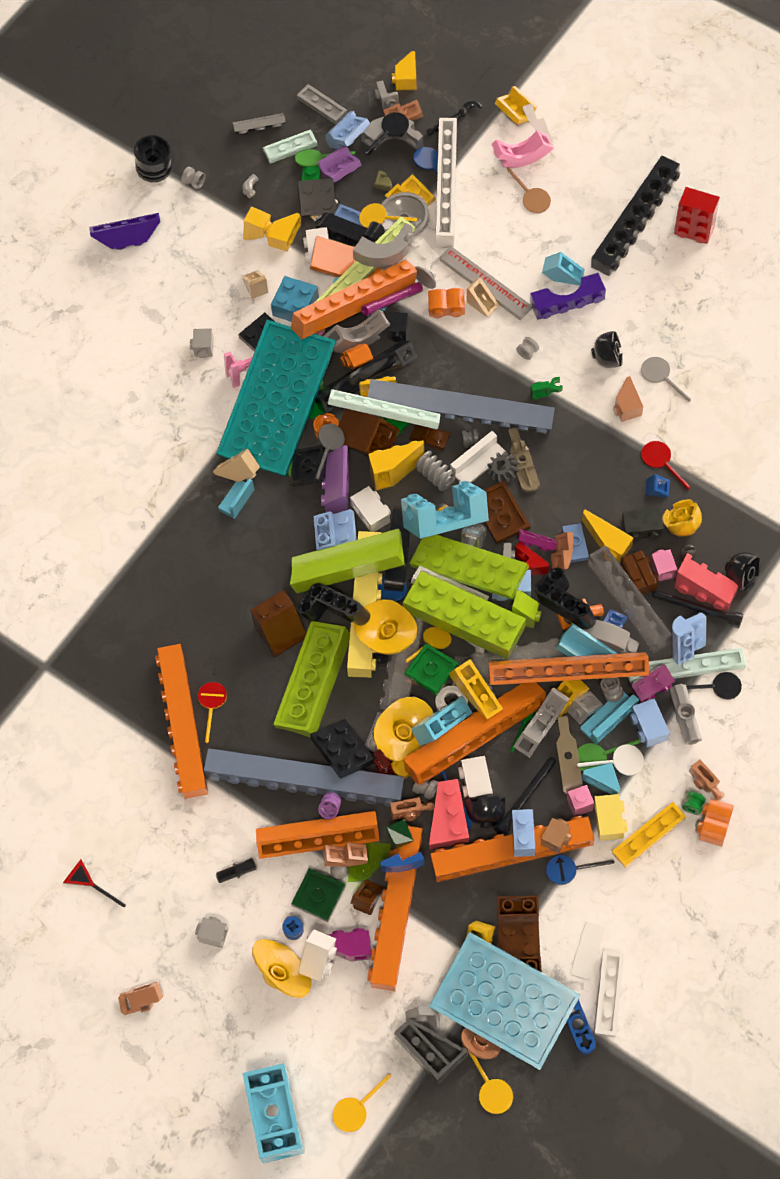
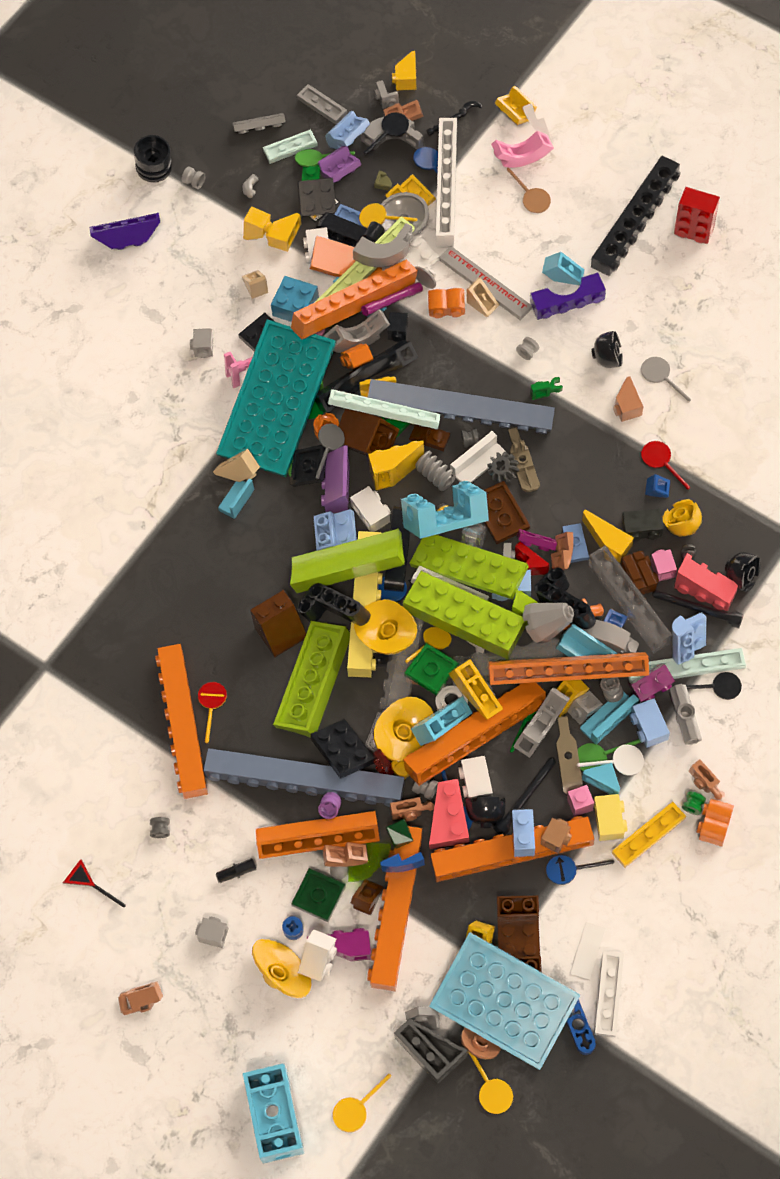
(159, 827): none -> dark grey wheel
(546, 620): none -> light grey cone

